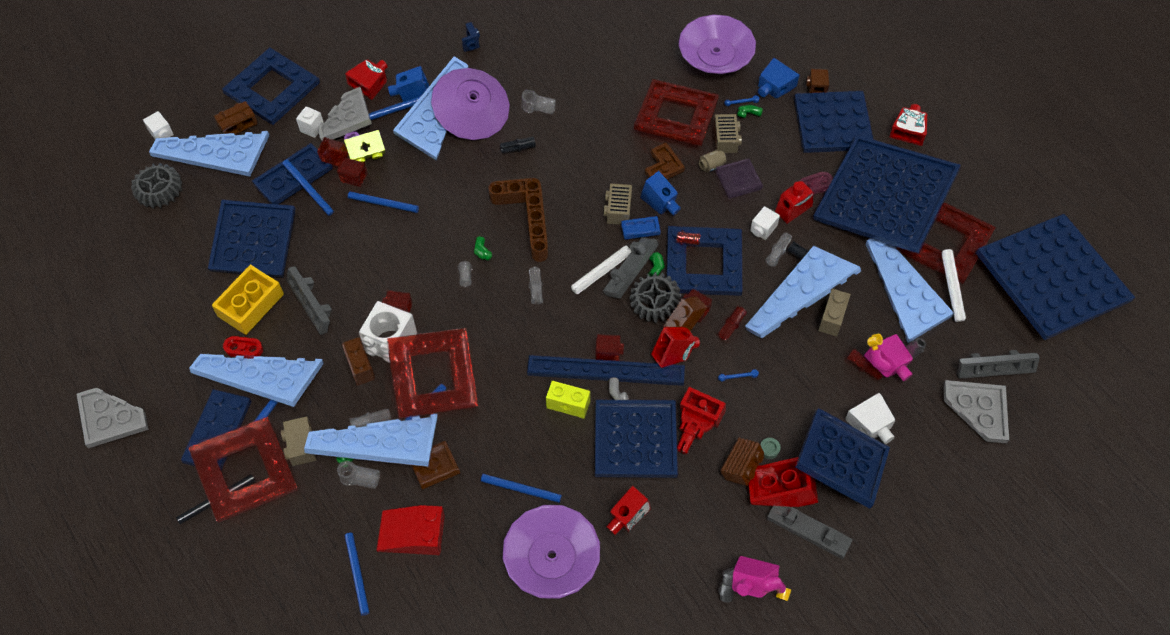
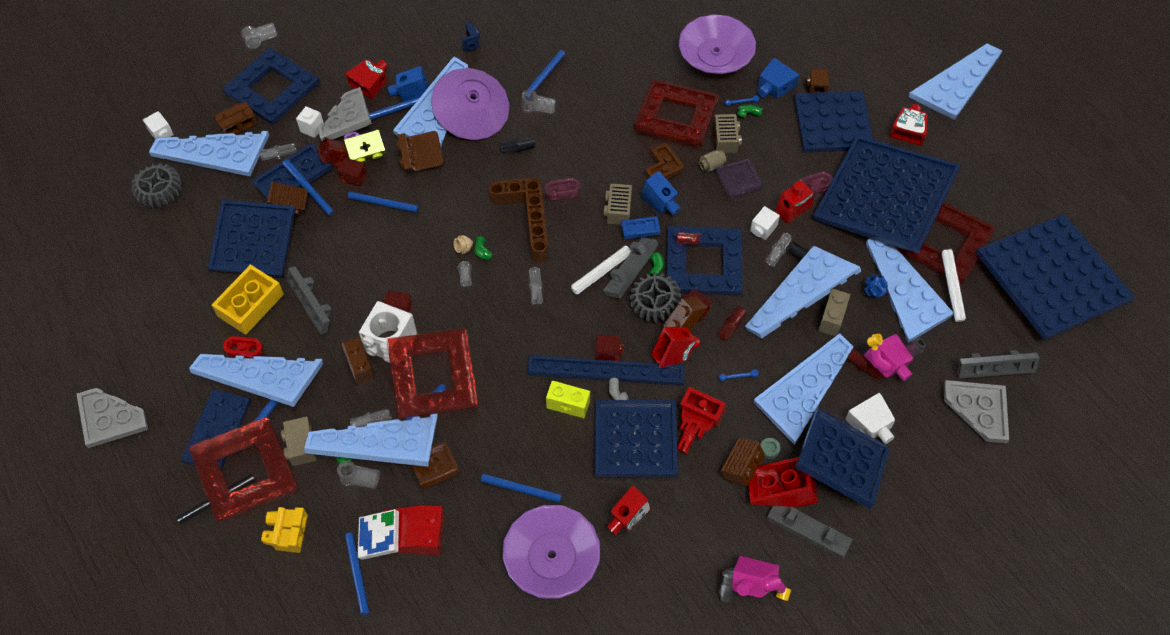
(254, 36): none -> clear piece
(277, 152): none -> clear axle
(287, 531): none -> yellow hips
(288, 195): none -> reddish brown brick
(378, 534): none -> tile
(420, 151): none -> reddish brown bracket
(462, 244): none -> tan plate
(547, 70): none -> blue bar
(561, 188): none -> clear pink plate
(797, 394): none -> light blue wing
(875, 286): none -> blue gear
(955, 86): none -> light blue wing

